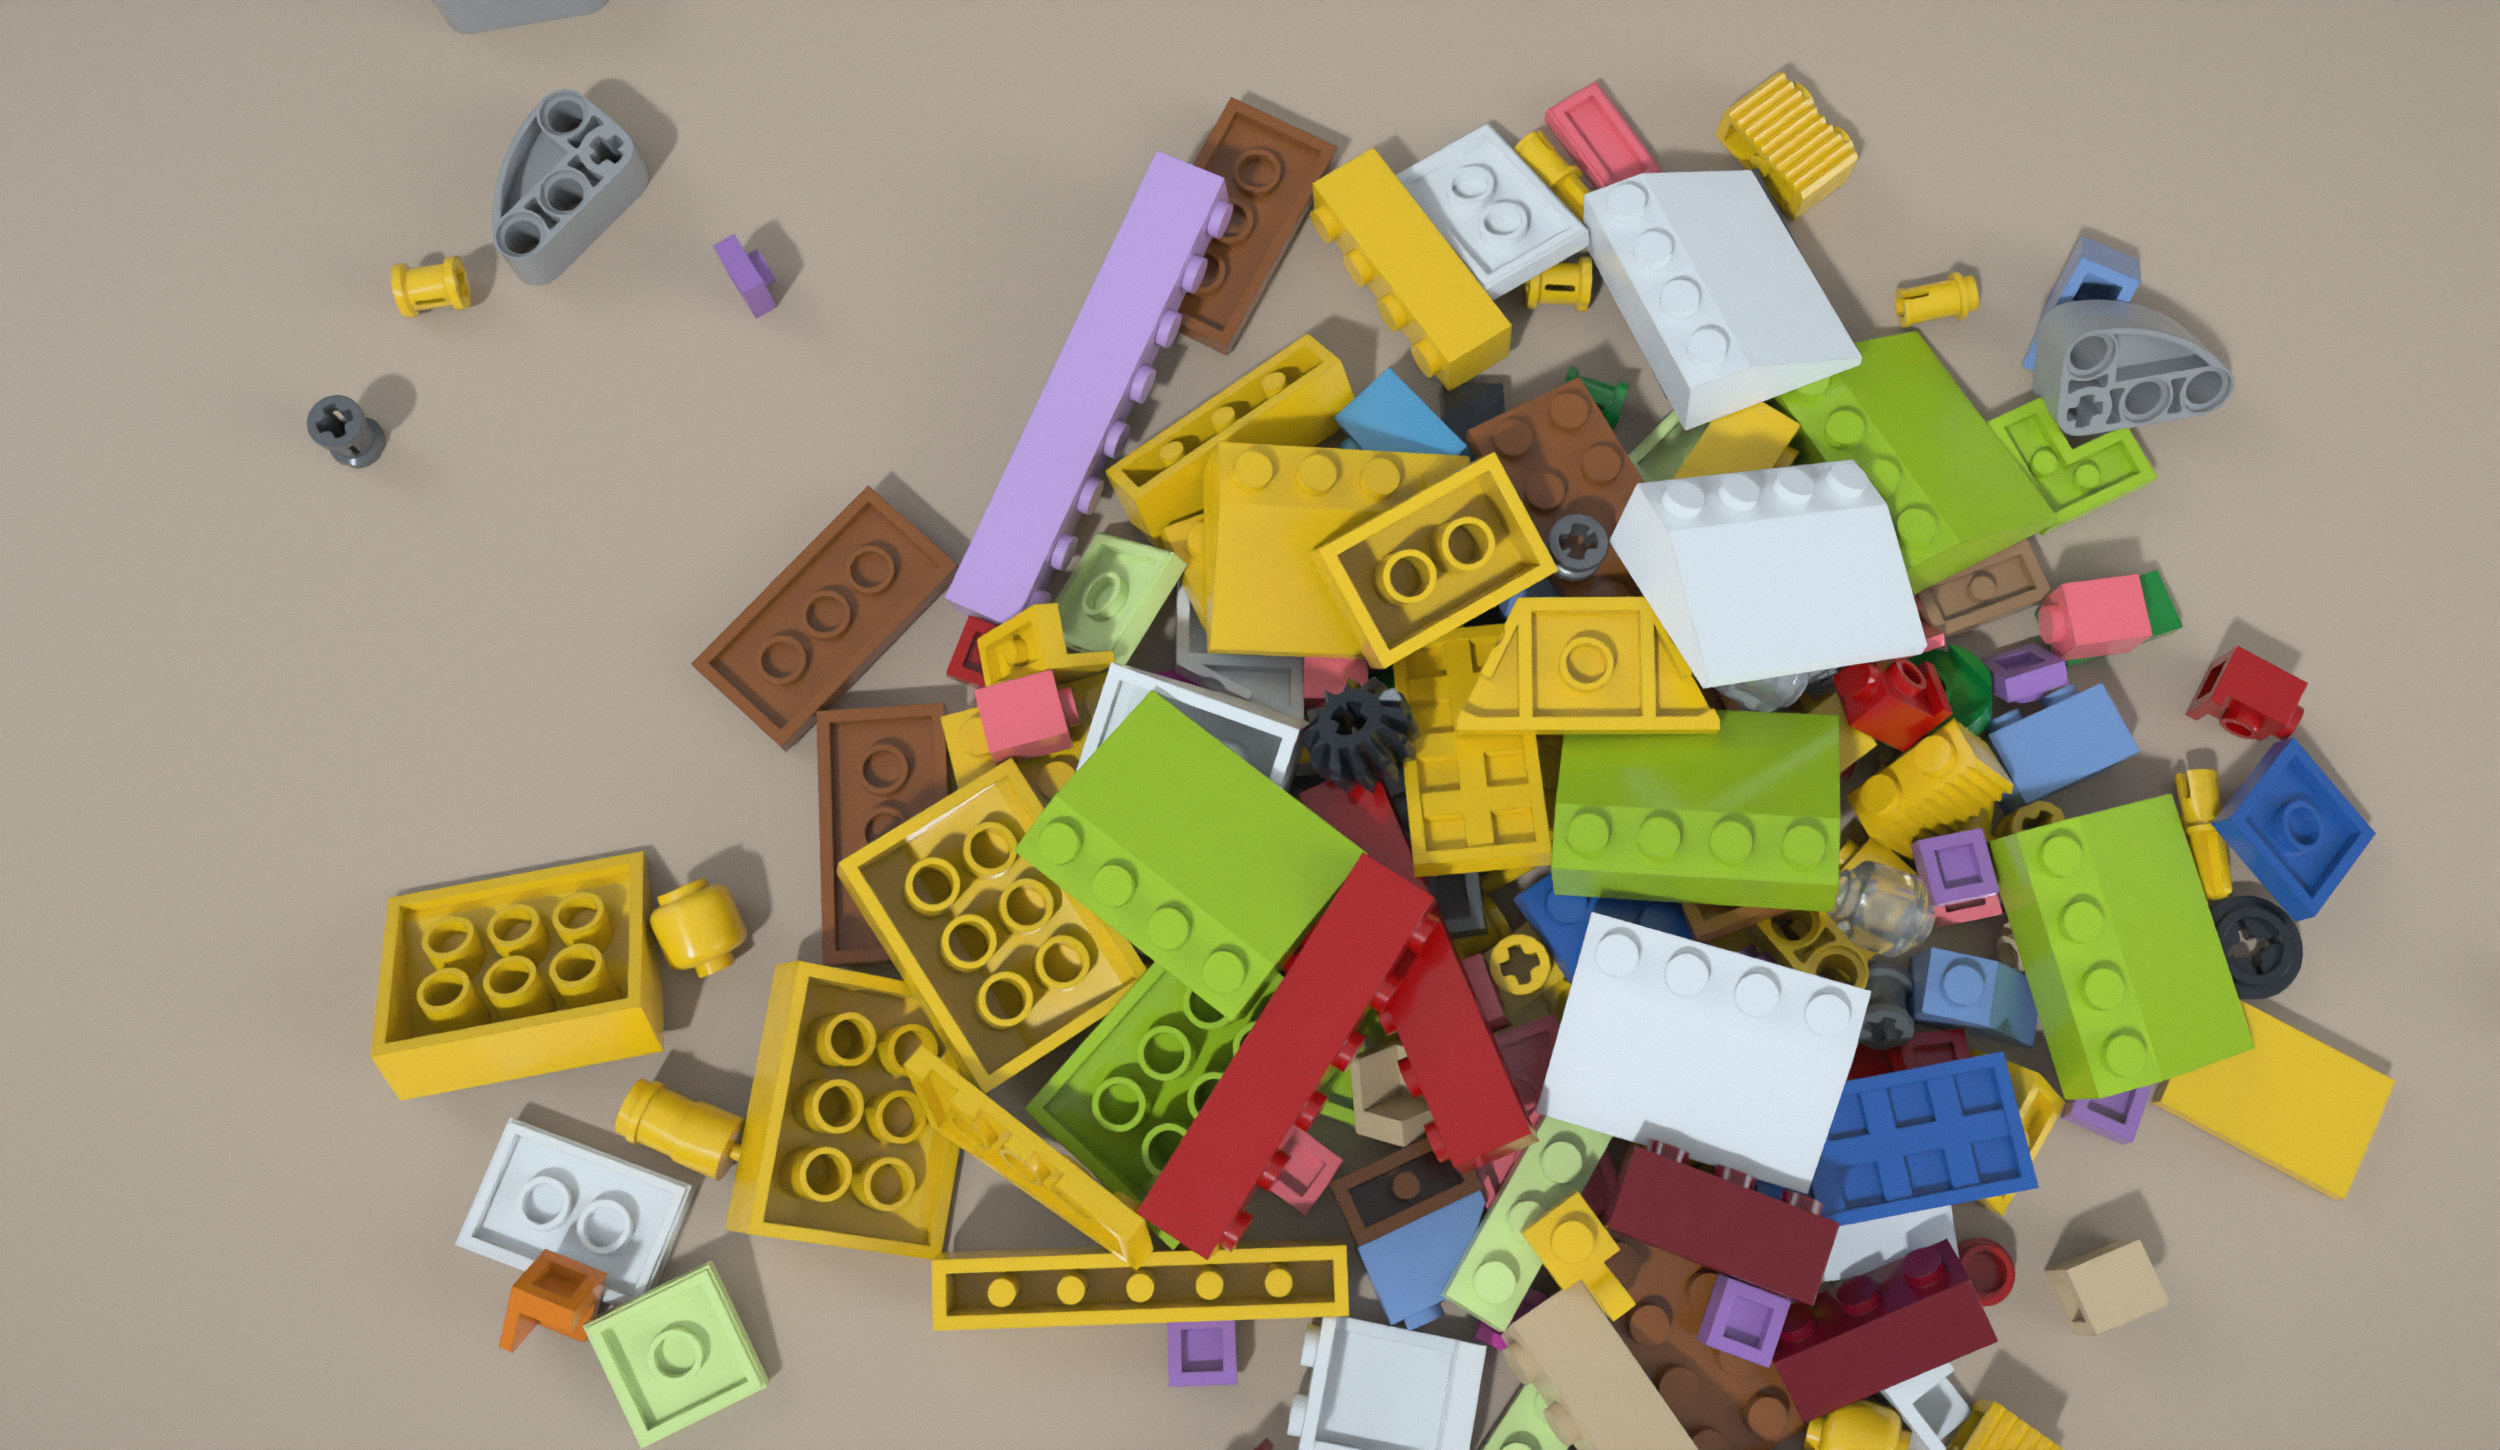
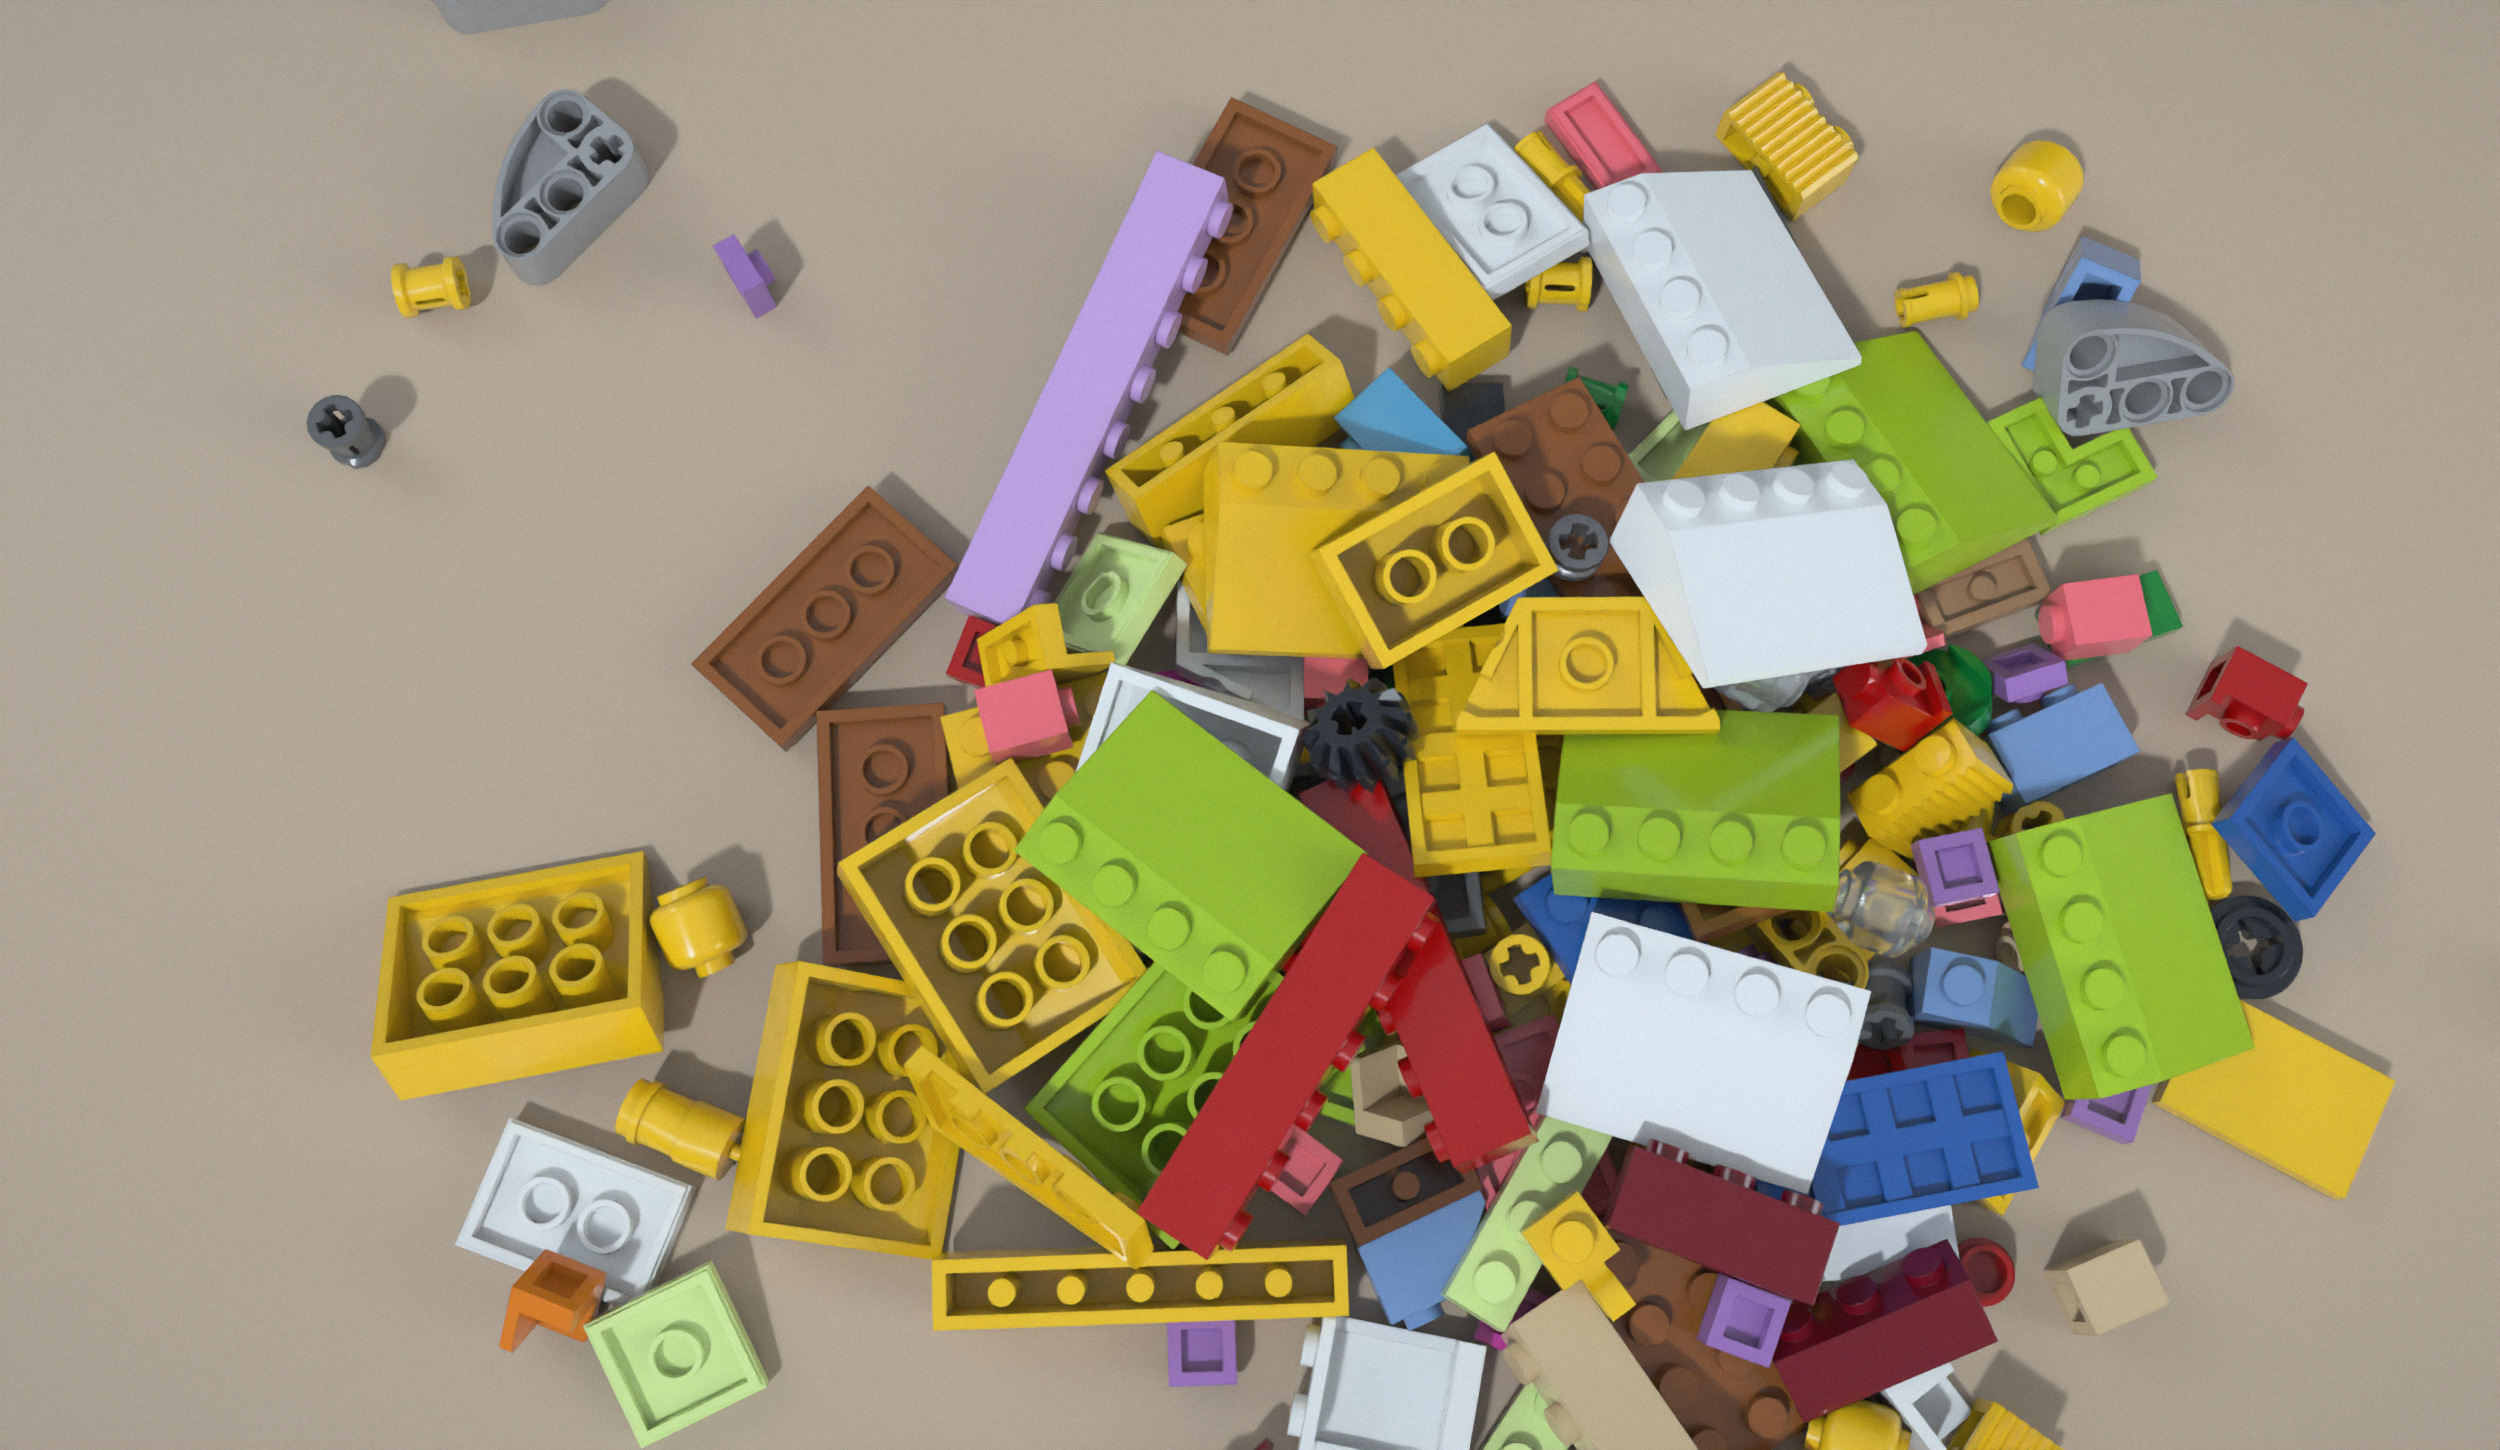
(2036, 186): none -> yellow head

